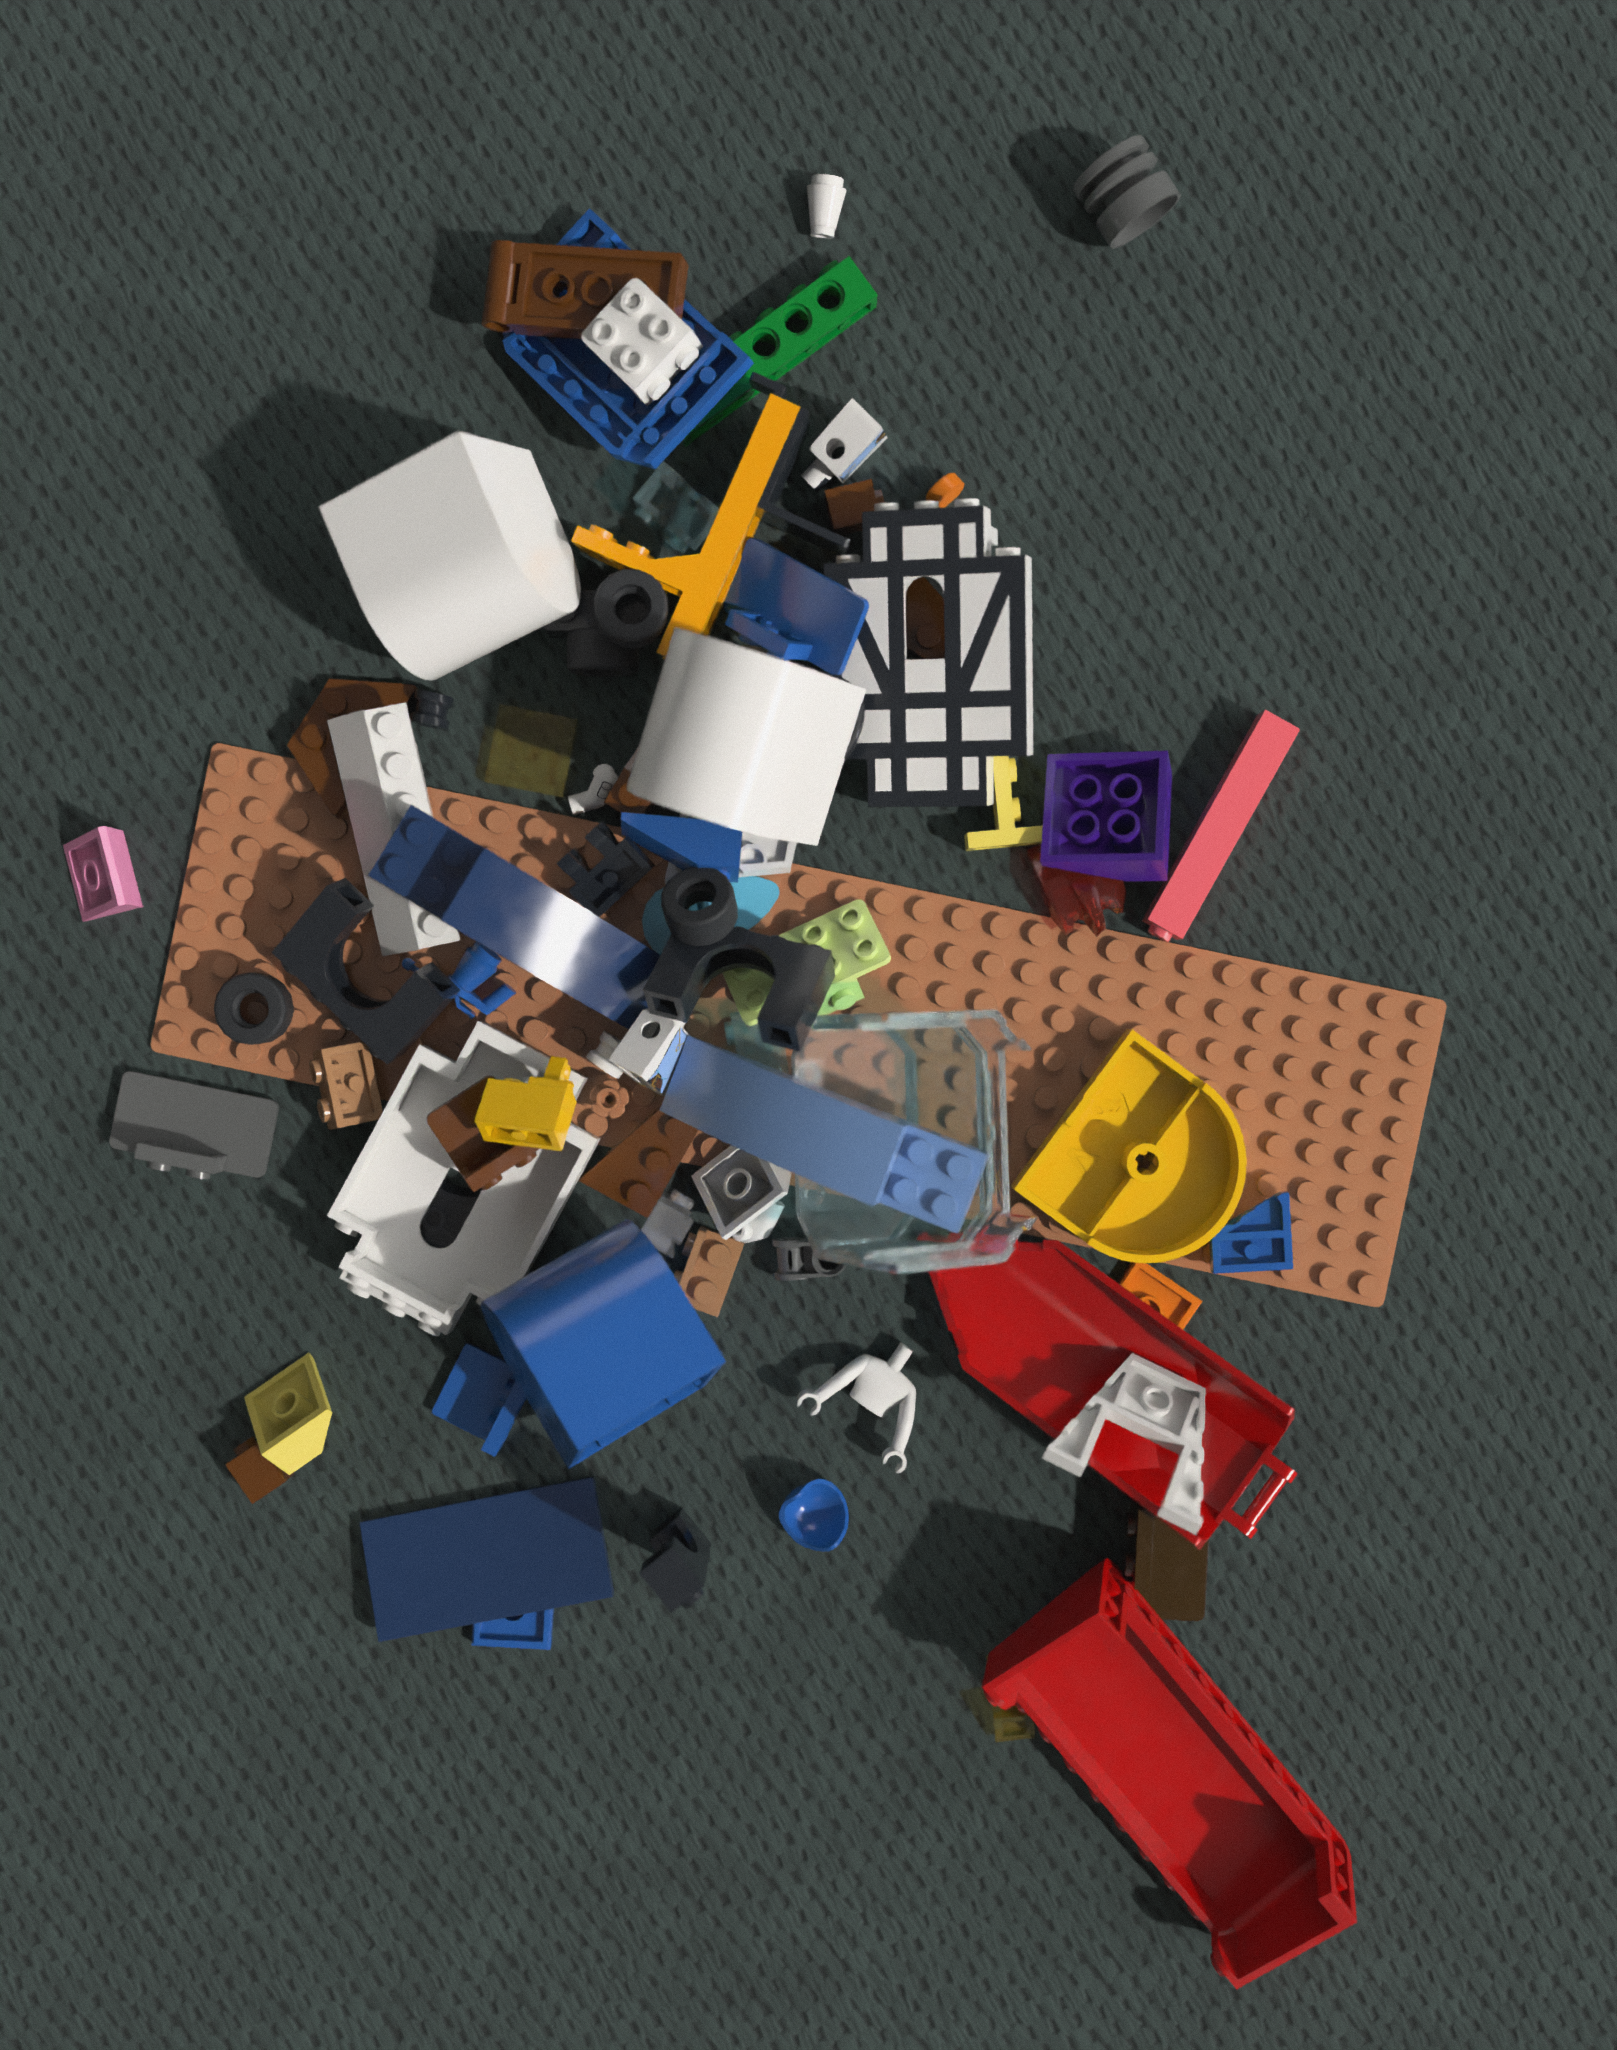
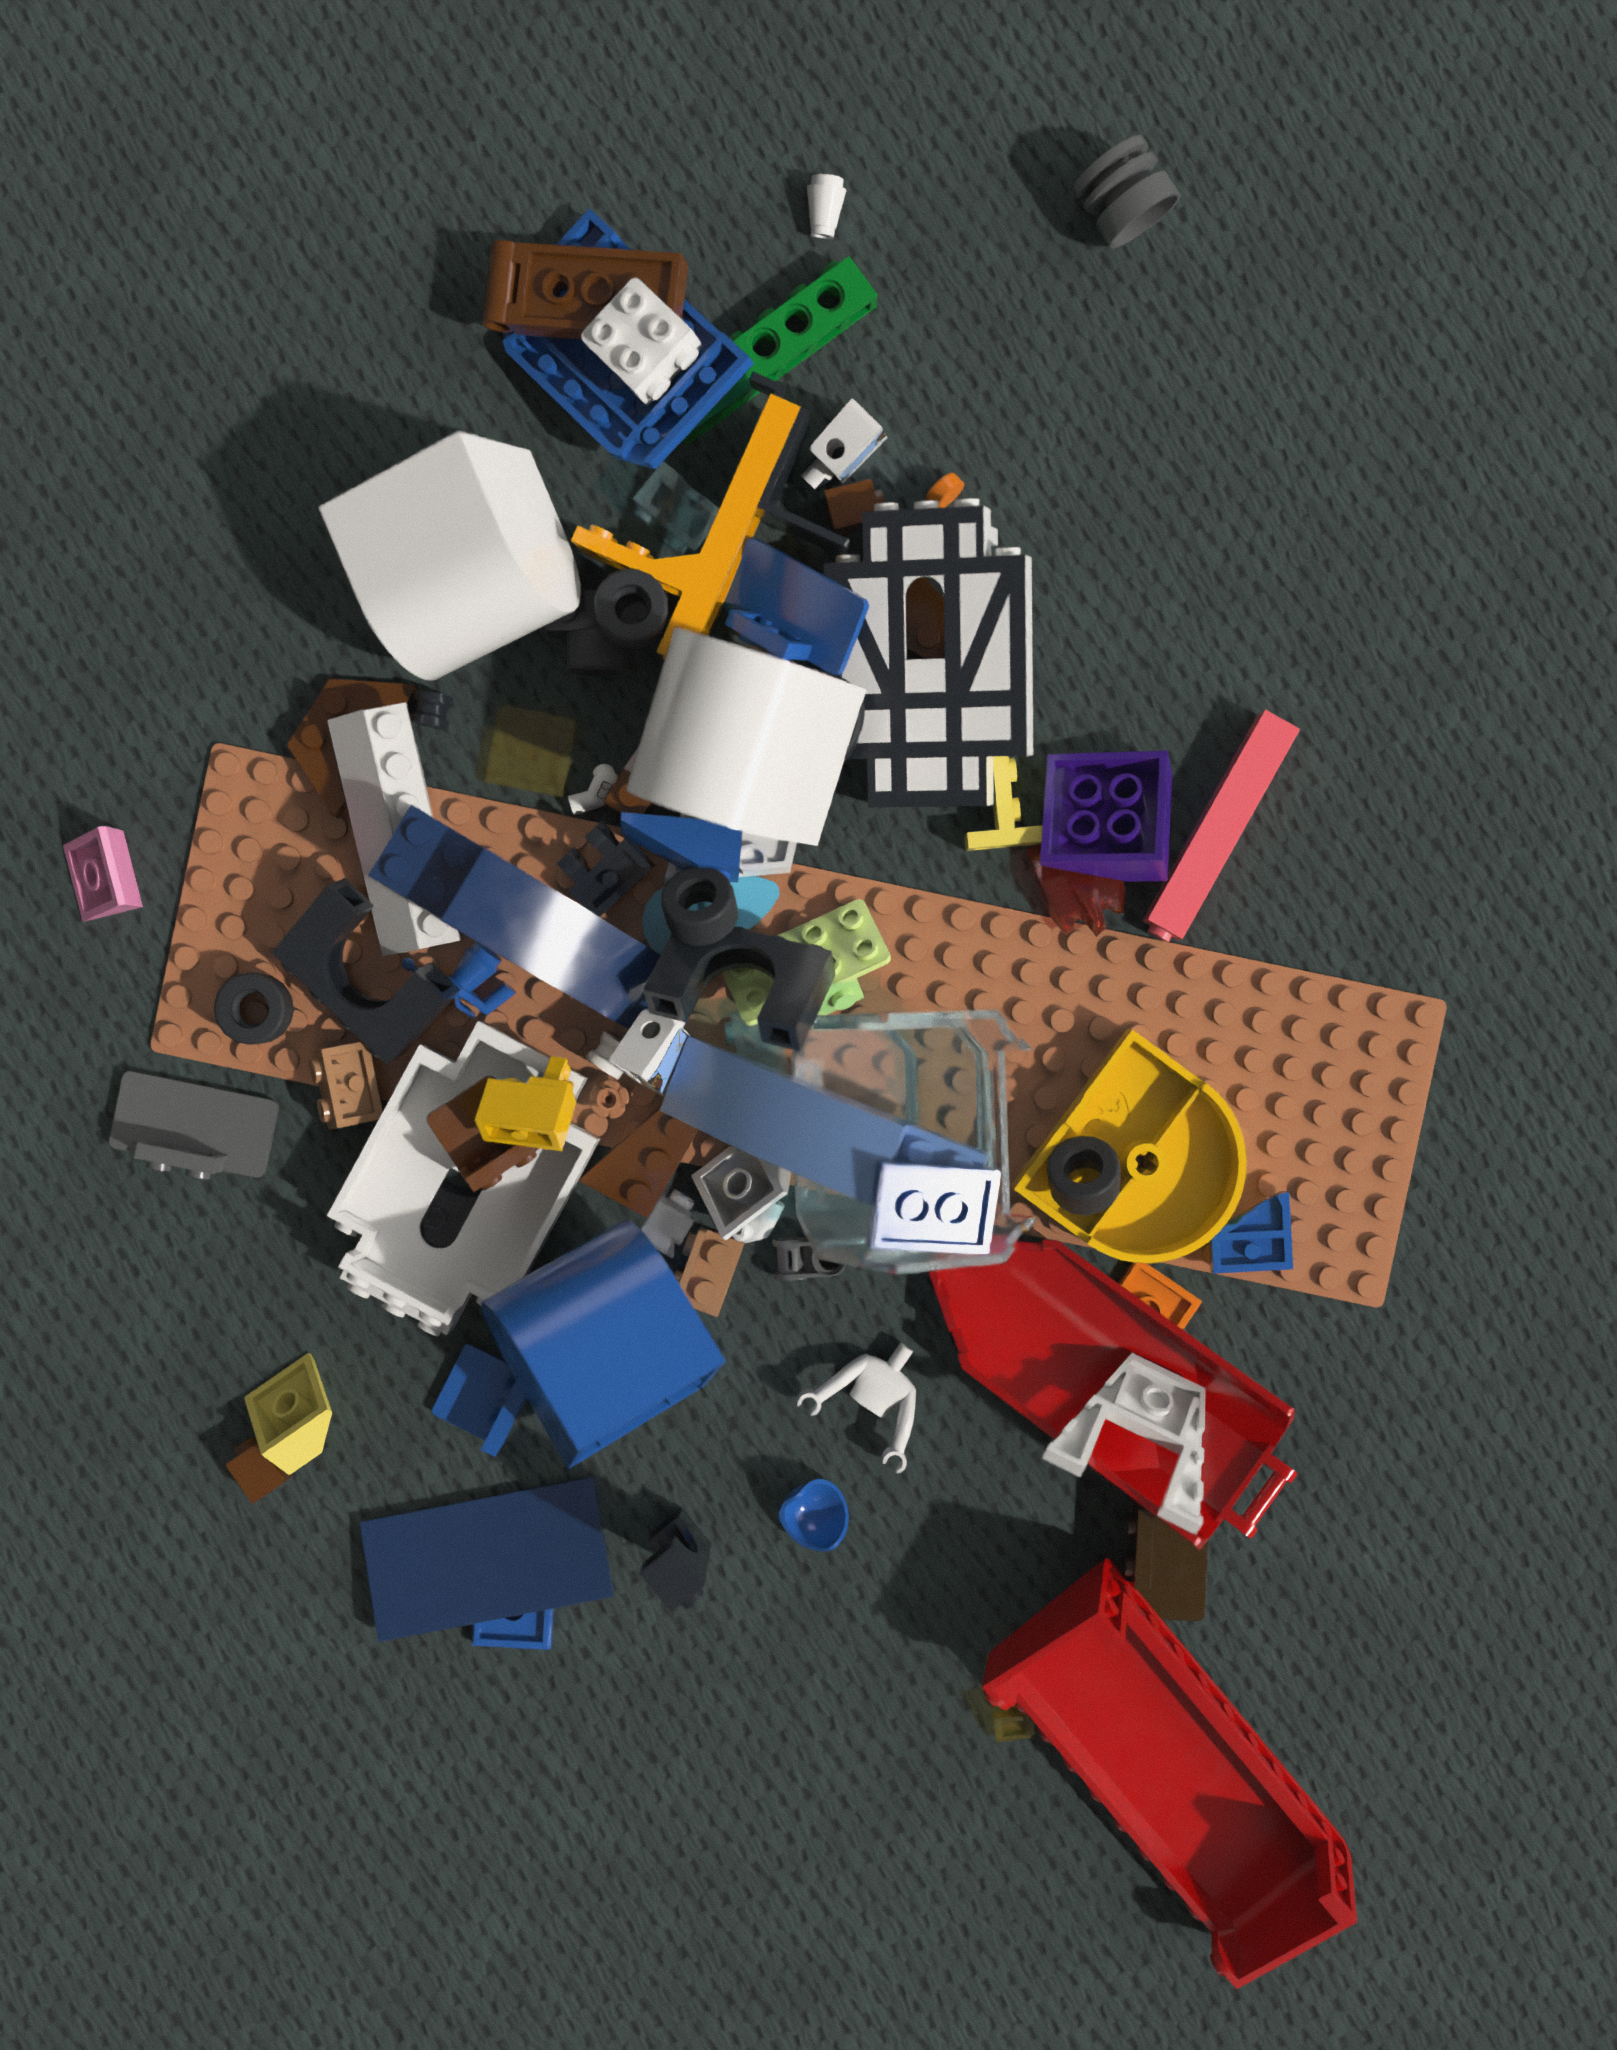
(932, 1208): none -> tile
(1084, 1153): none -> black tyre

